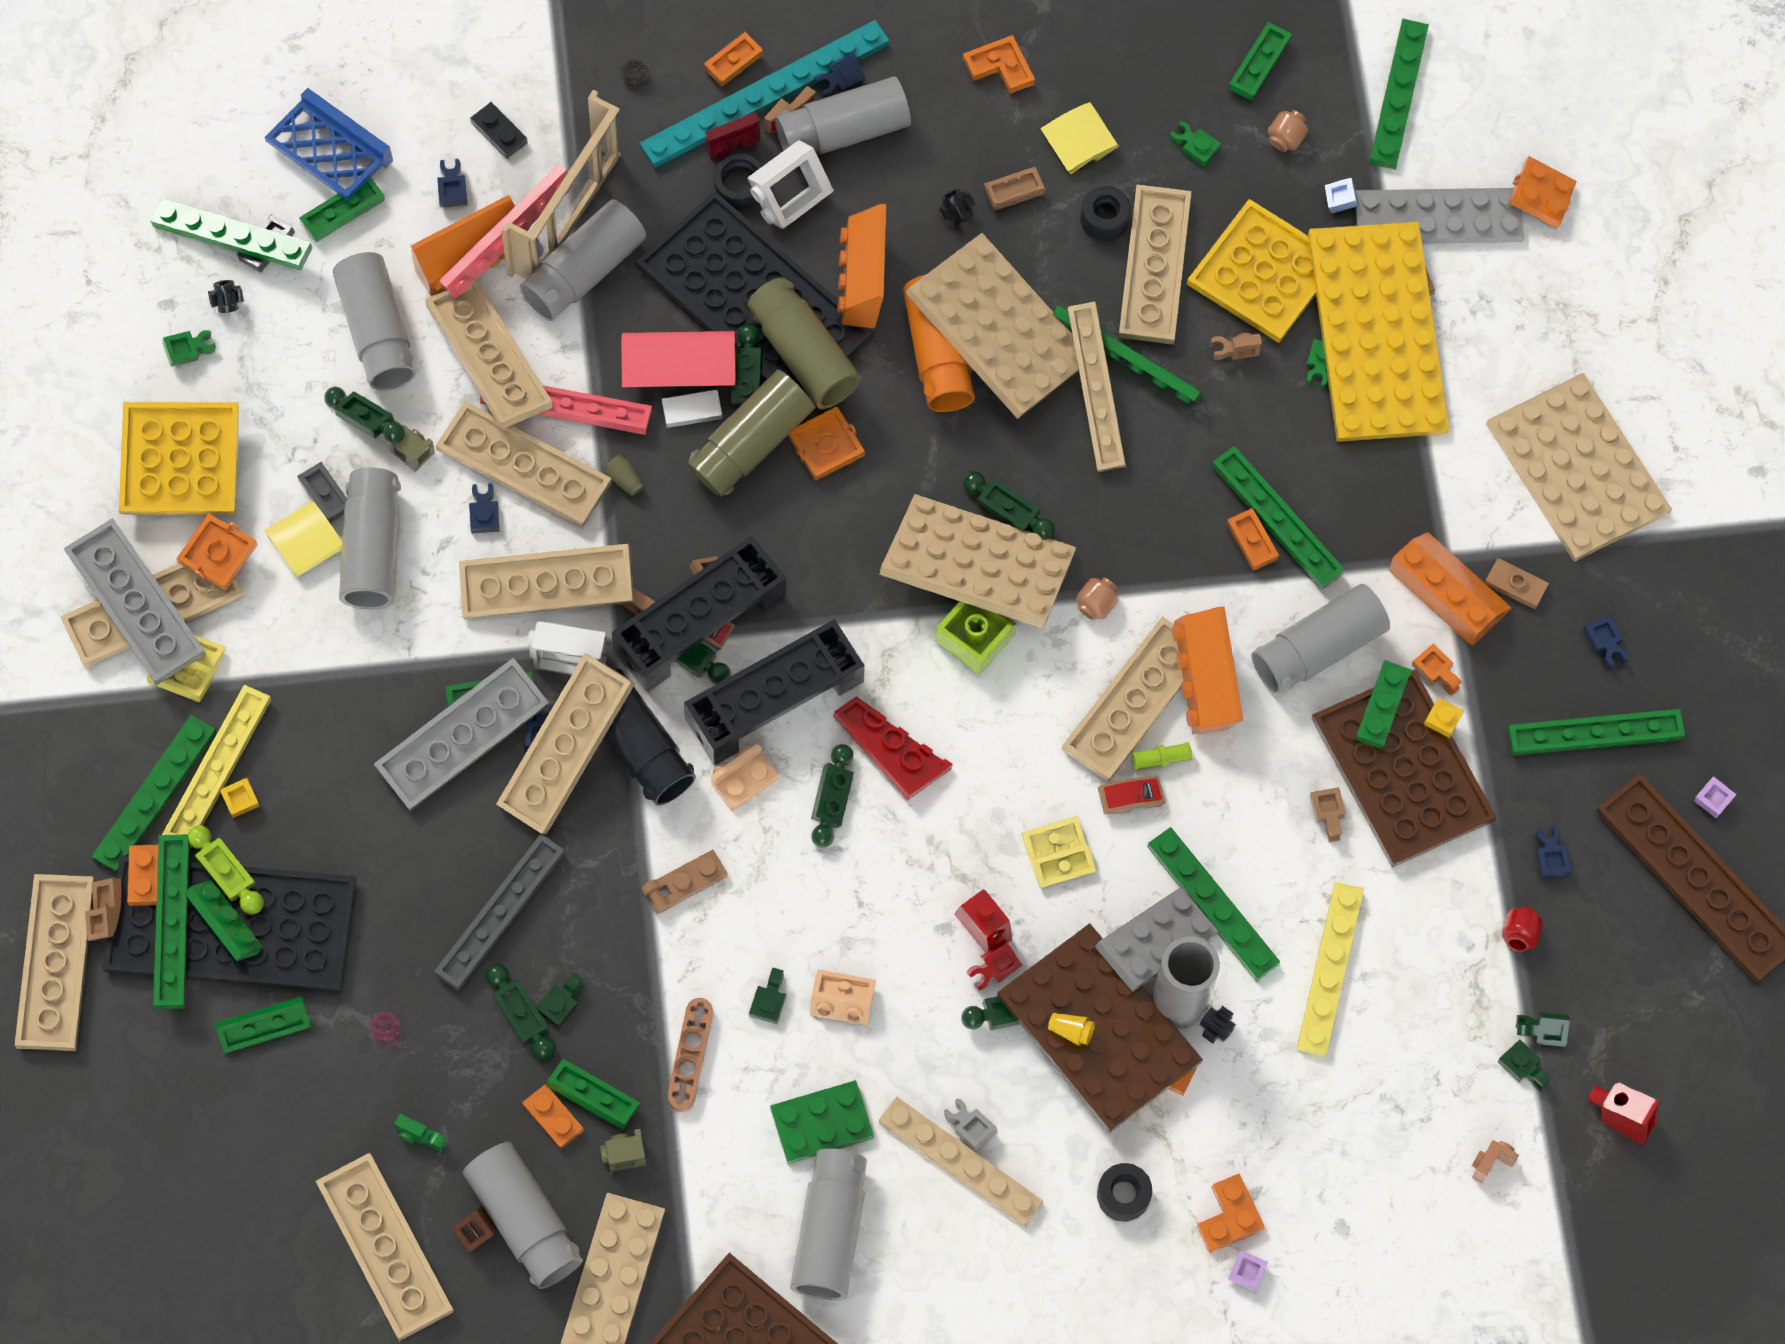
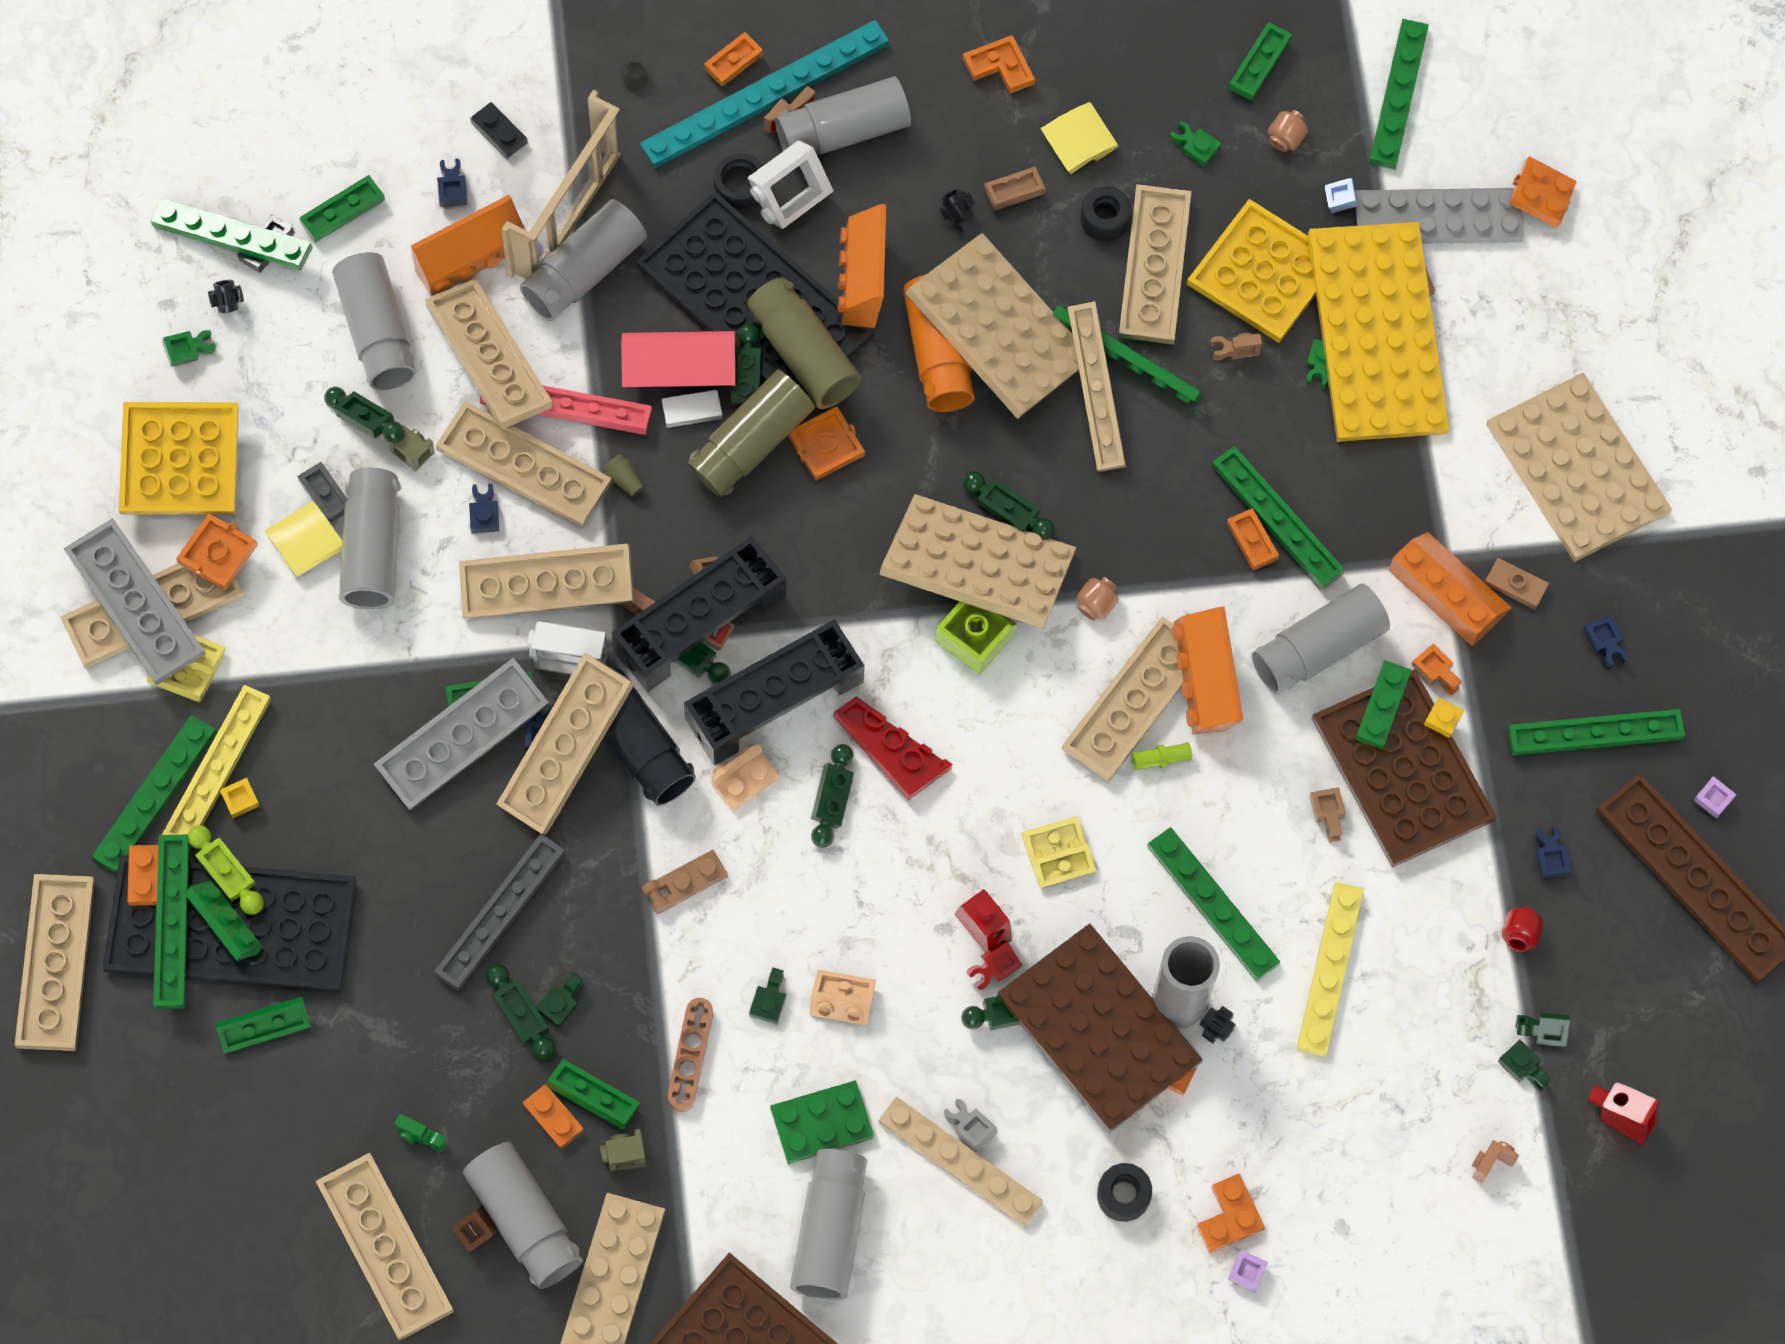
(106, 903): medium nougat slope -> none
(348, 132): blue fence -> none
(378, 1020): clear pink plate -> none
(491, 246): coral plate -> none
(732, 136): dark red plate -> none
(842, 73): dark blue plate -> none
(1073, 1028): yellow cone -> none
(1130, 794): slope -> none
(1139, 945): light grey plate -> none

